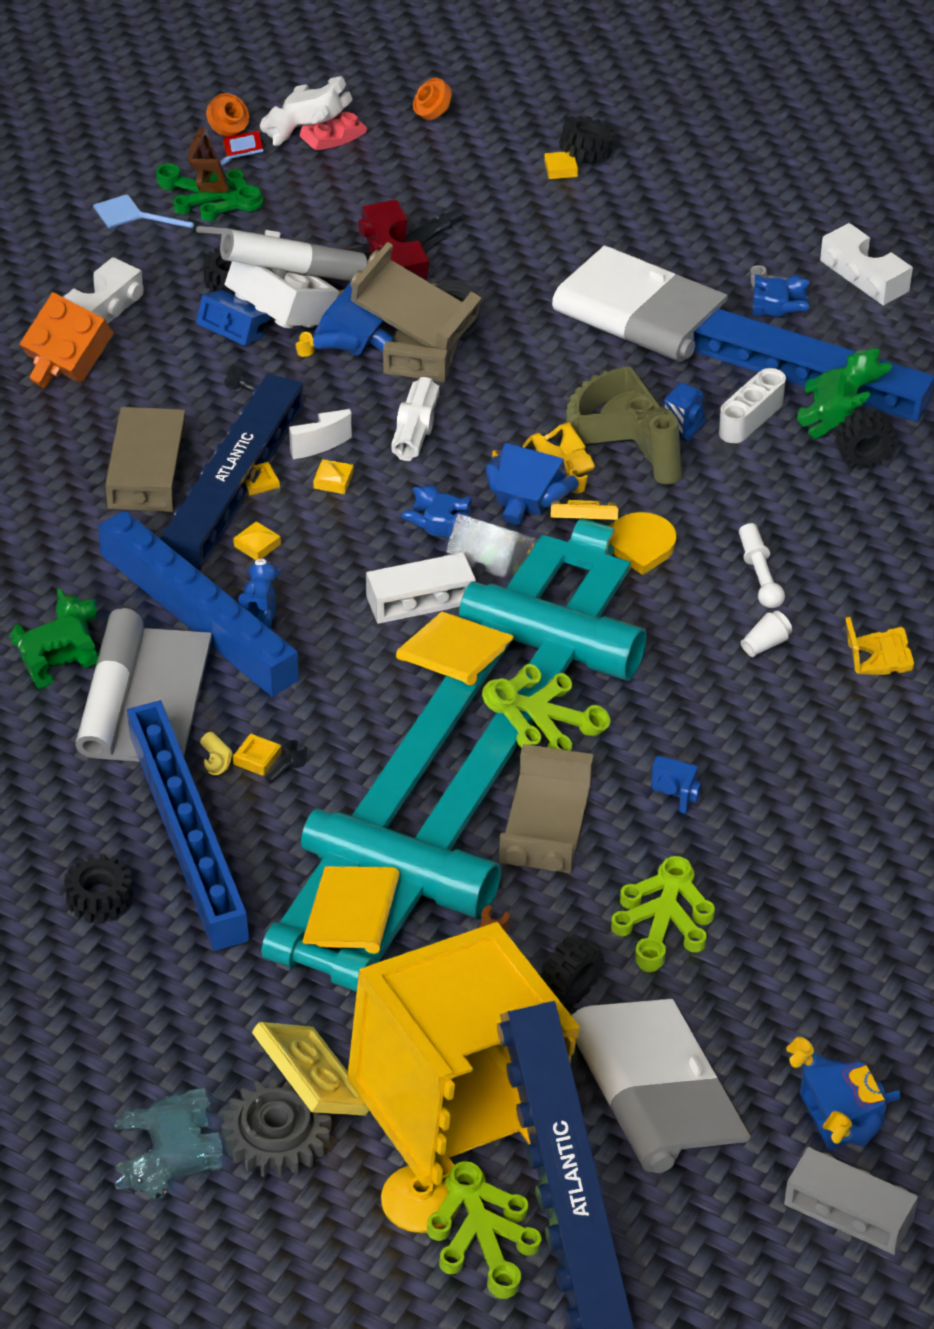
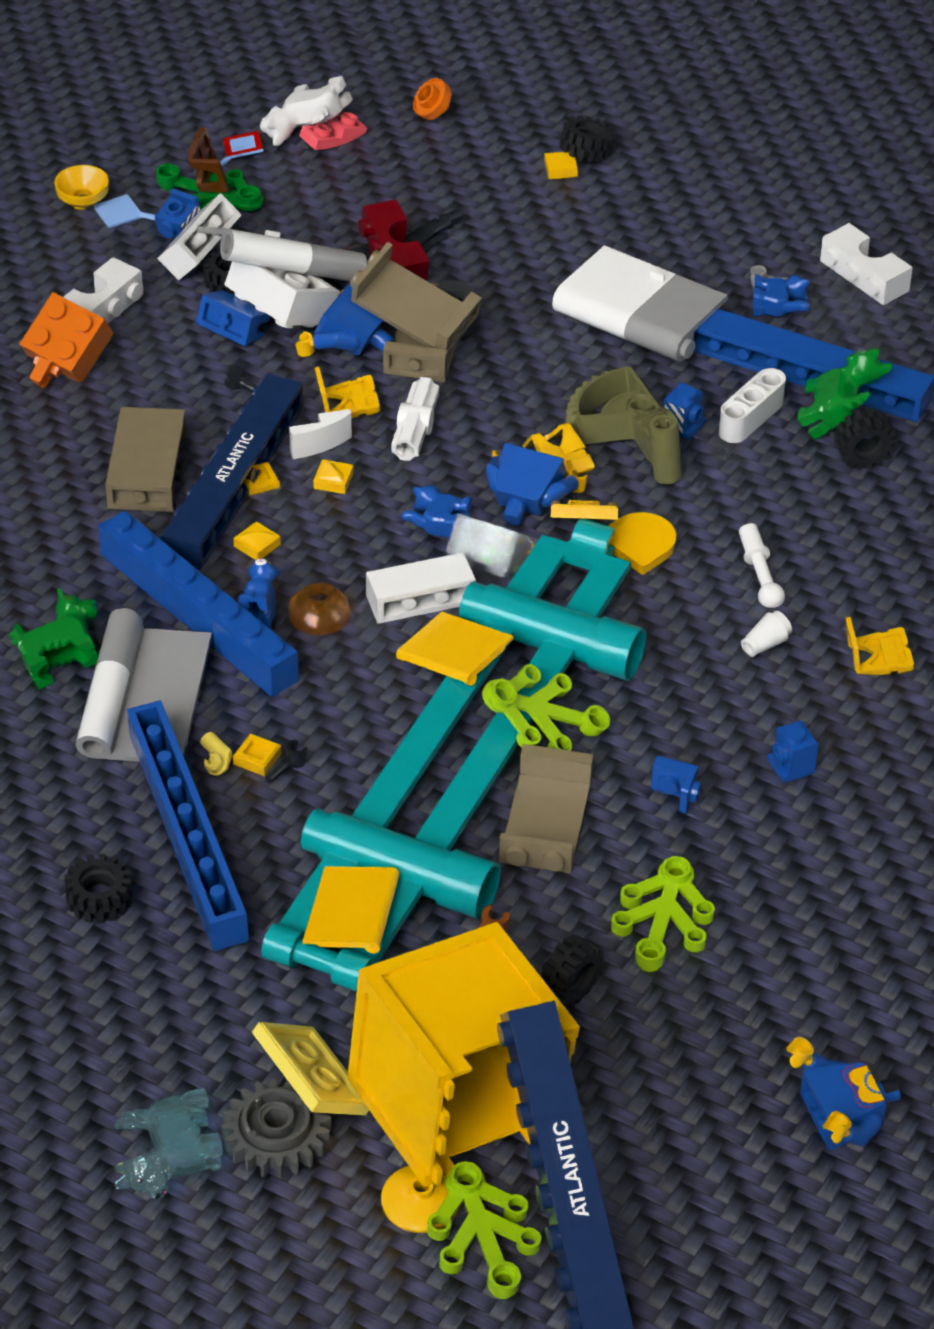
(80, 181): none -> yellow piece
(176, 213): none -> blue brick
(190, 246): none -> white brick
(227, 114): orange plate -> none
(319, 616): none -> clear orange piece
(355, 395): none -> yellow piece
(656, 1080): door -> none
(793, 752): none -> blue brick
(851, 1200): light grey brick -> none

